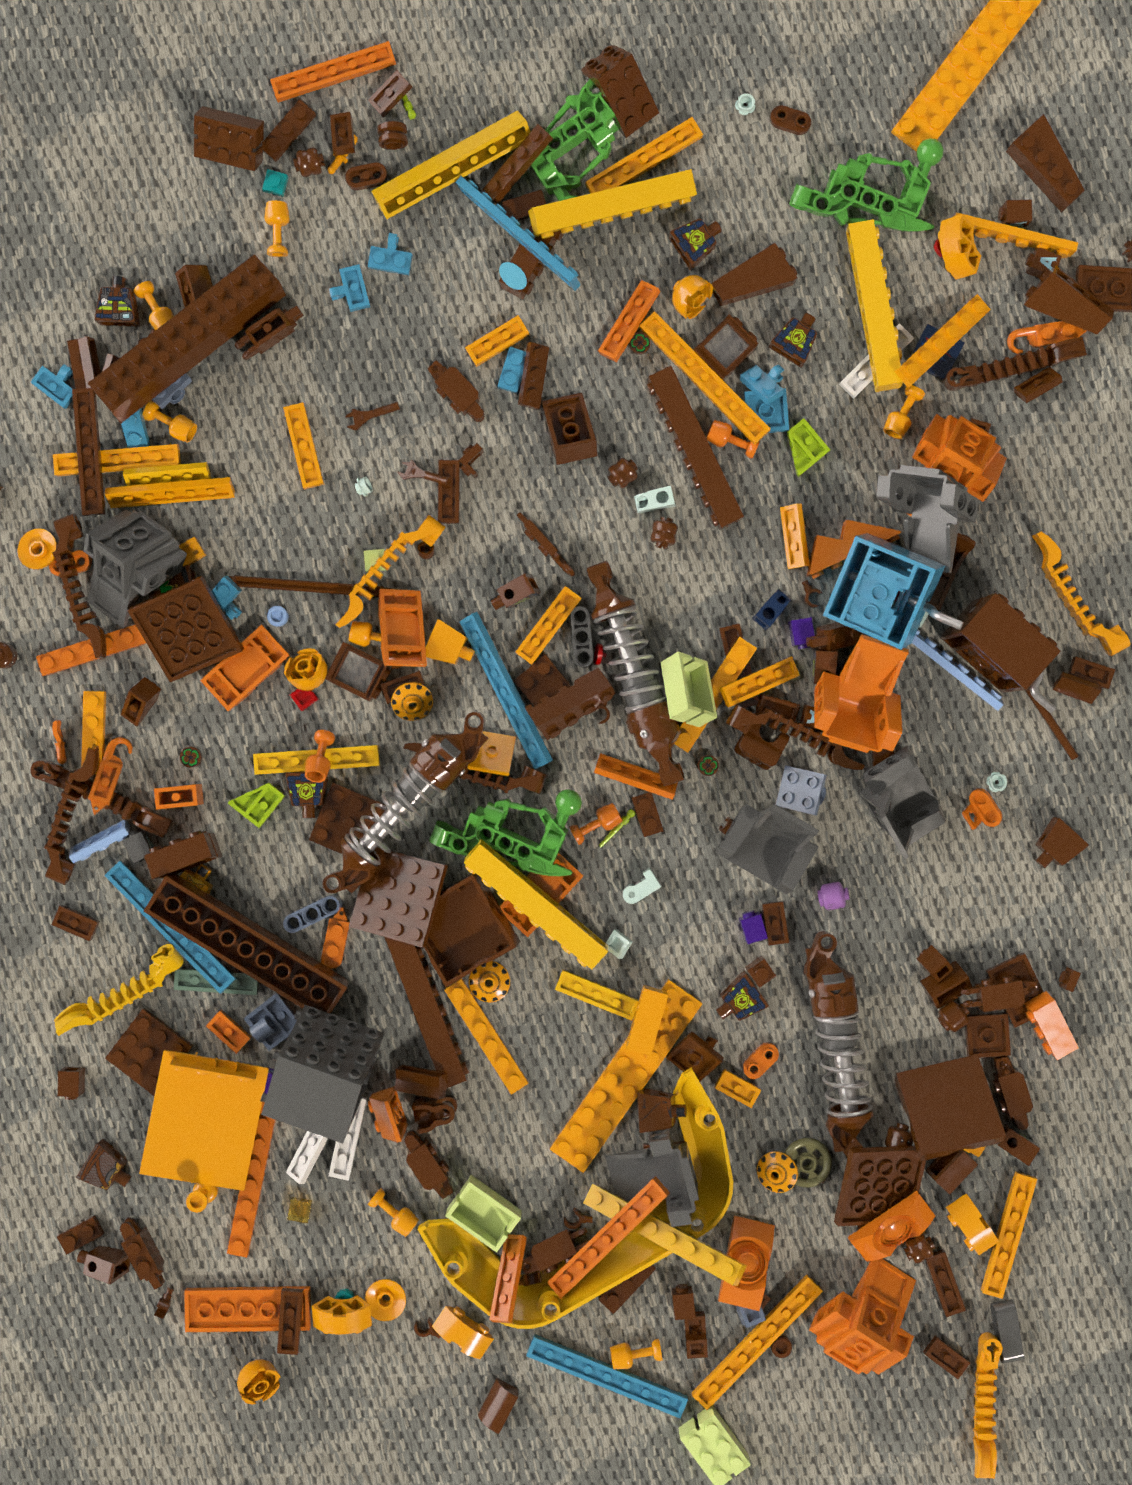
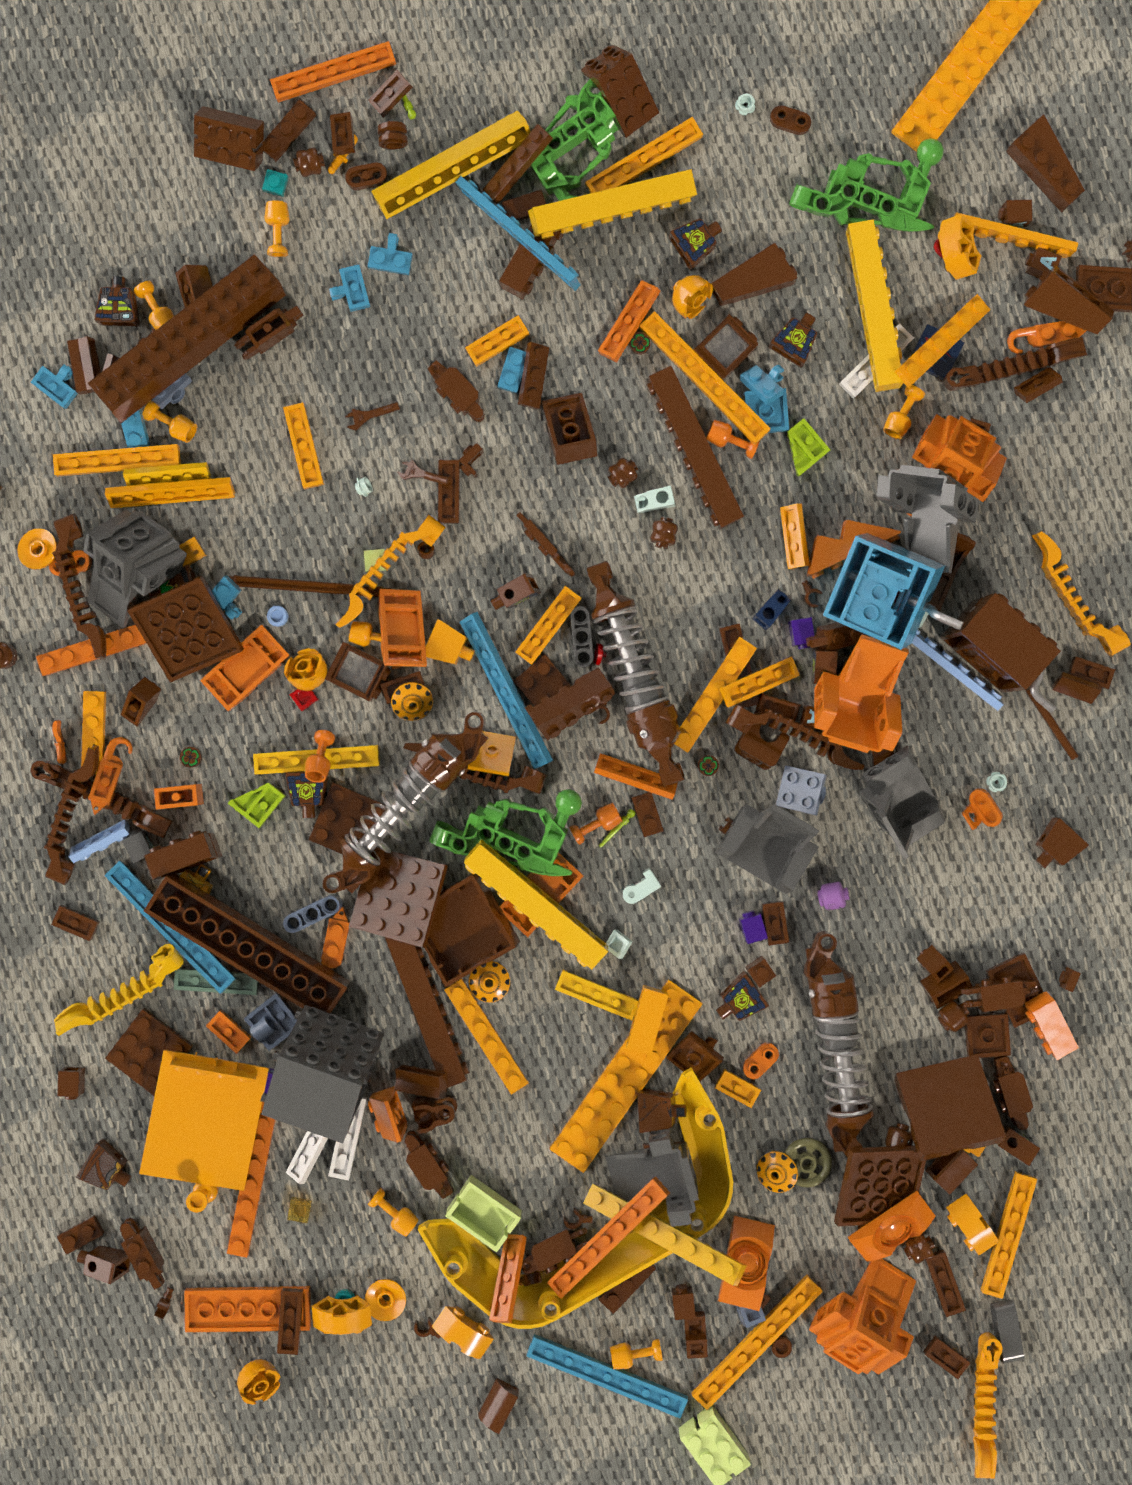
(88, 452): reddish brown plate -> none
(513, 275): medium azure sticker -> none
(688, 689): yellowish green piece -> none

